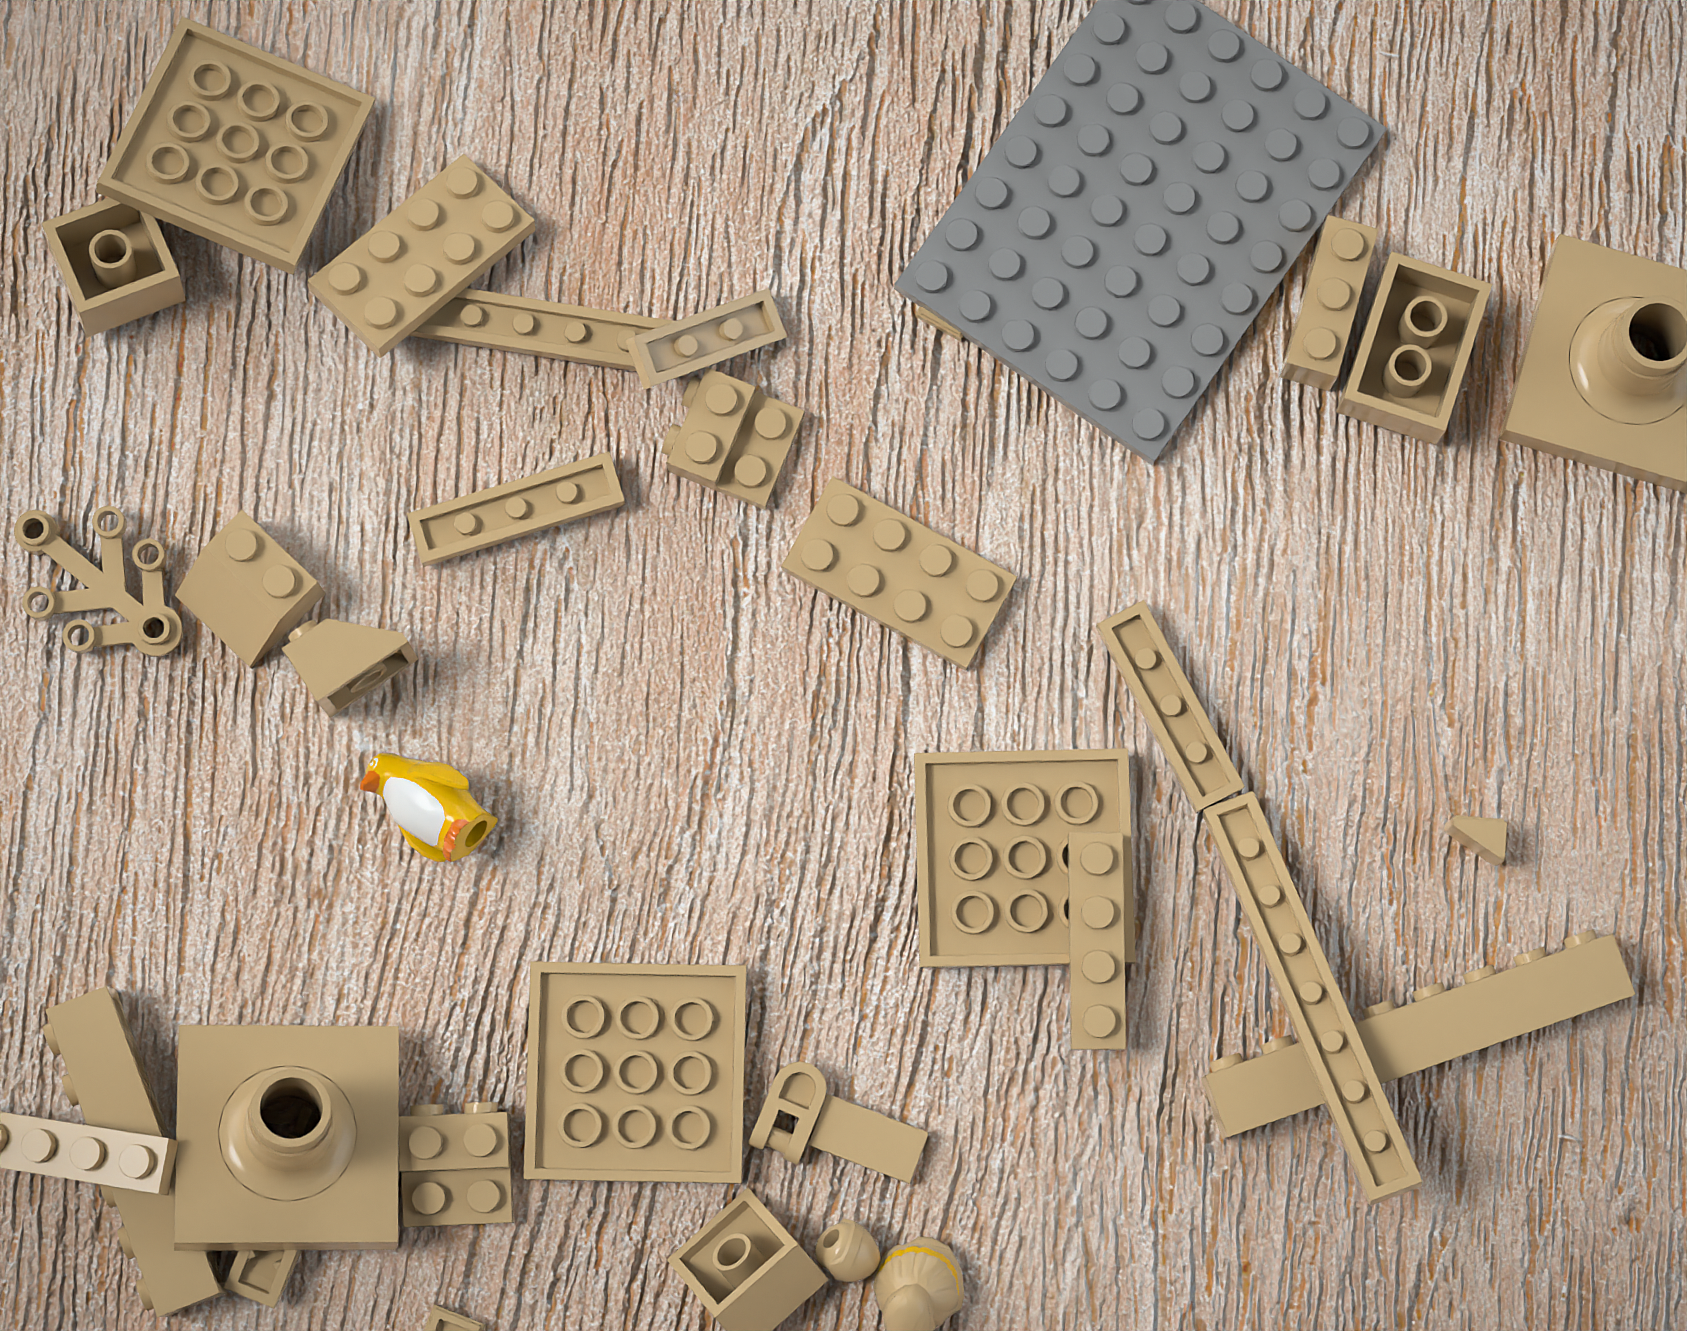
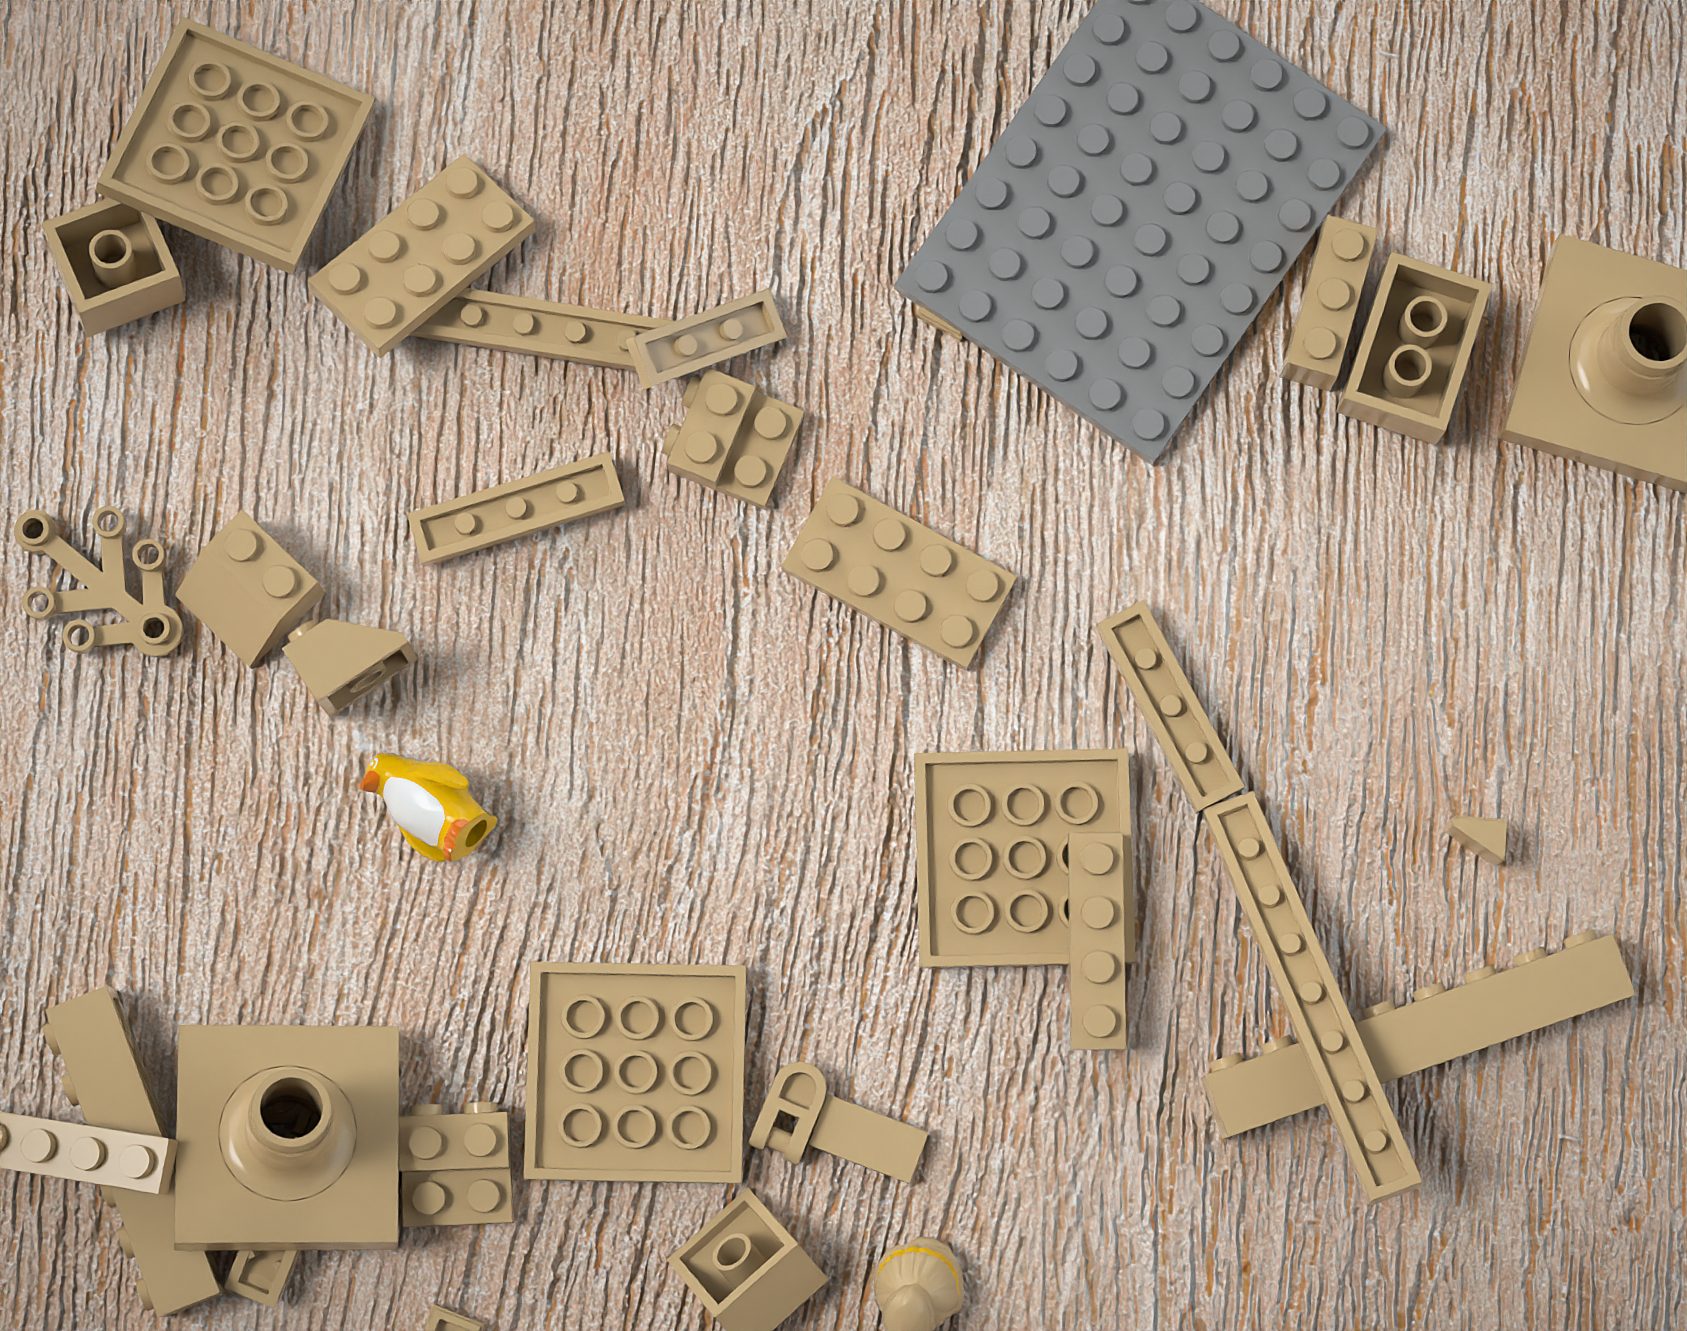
(848, 1251): tan piece -> none

